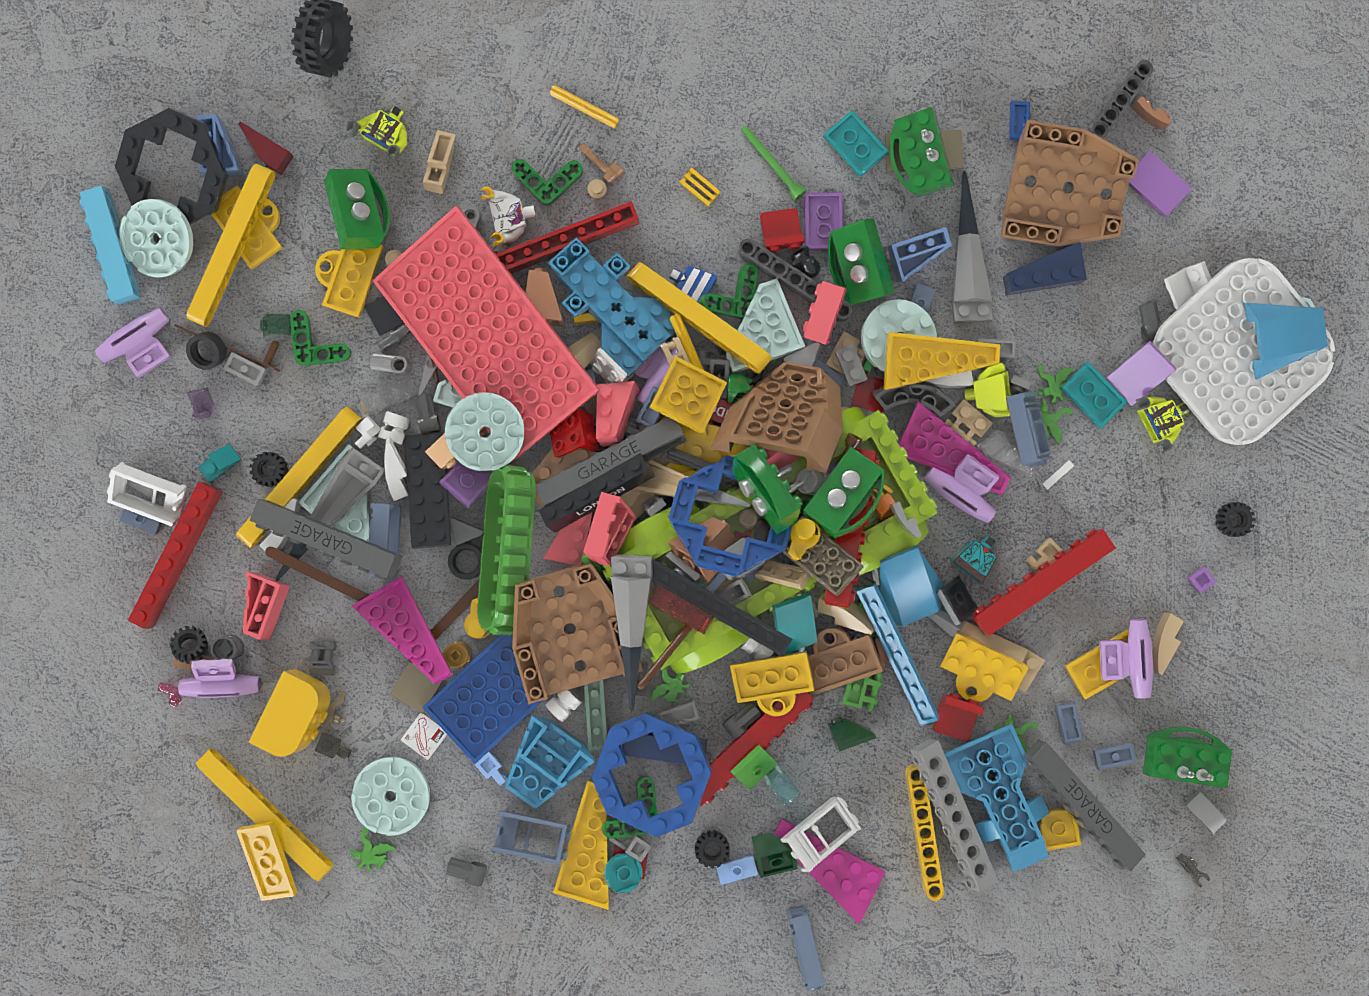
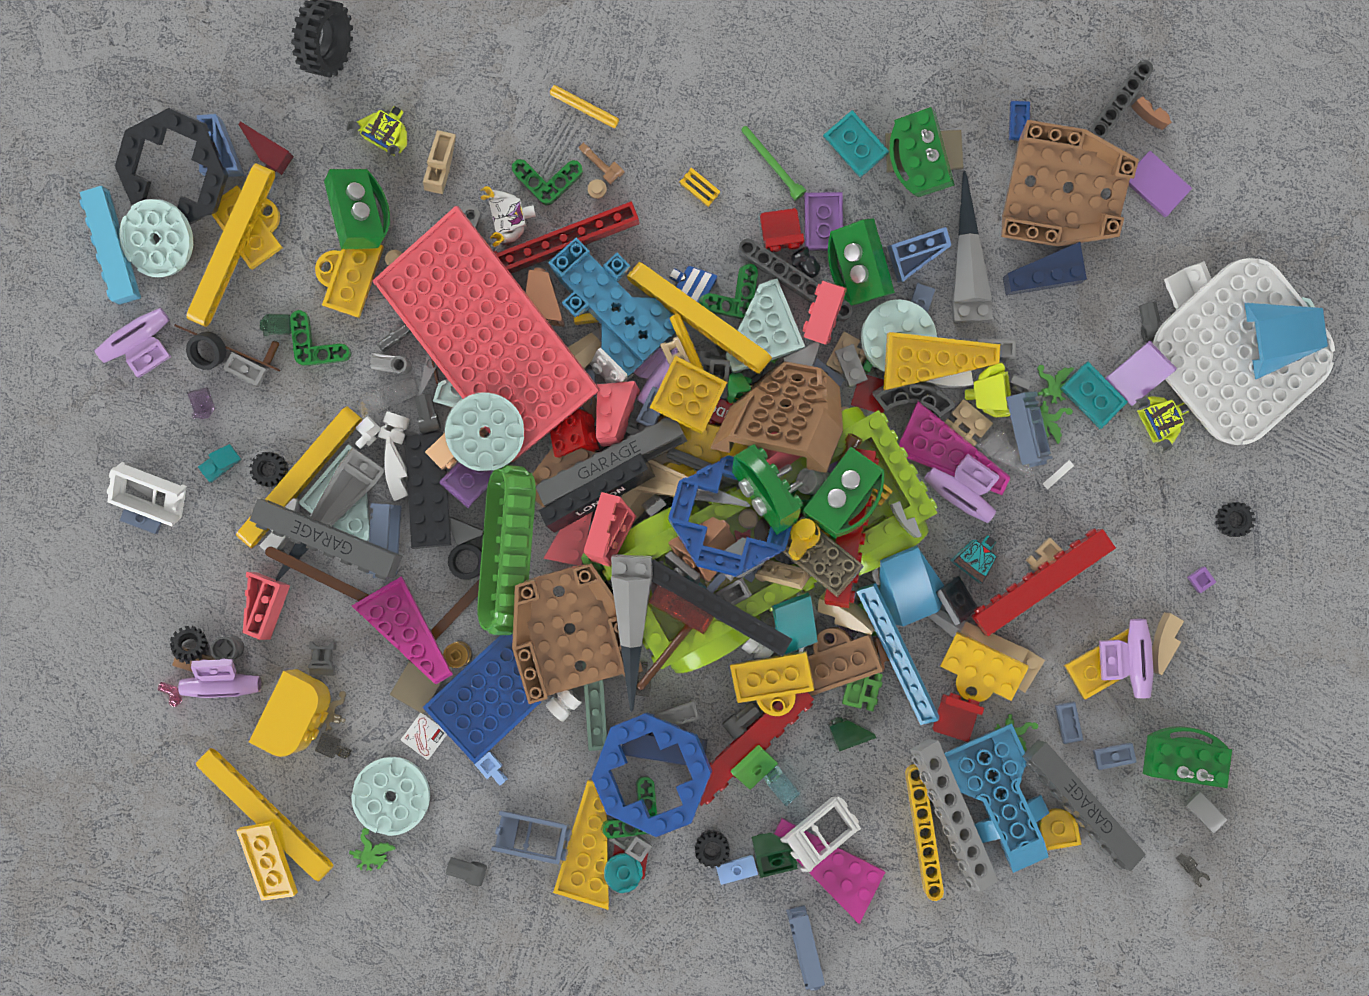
(175, 555): red brick -> none
(383, 315): black piece -> none
(472, 624): yellow piece -> none
(546, 761): dark azure wedge -> none
(672, 684): bright green piece -> none
(883, 508): orange slope -> none

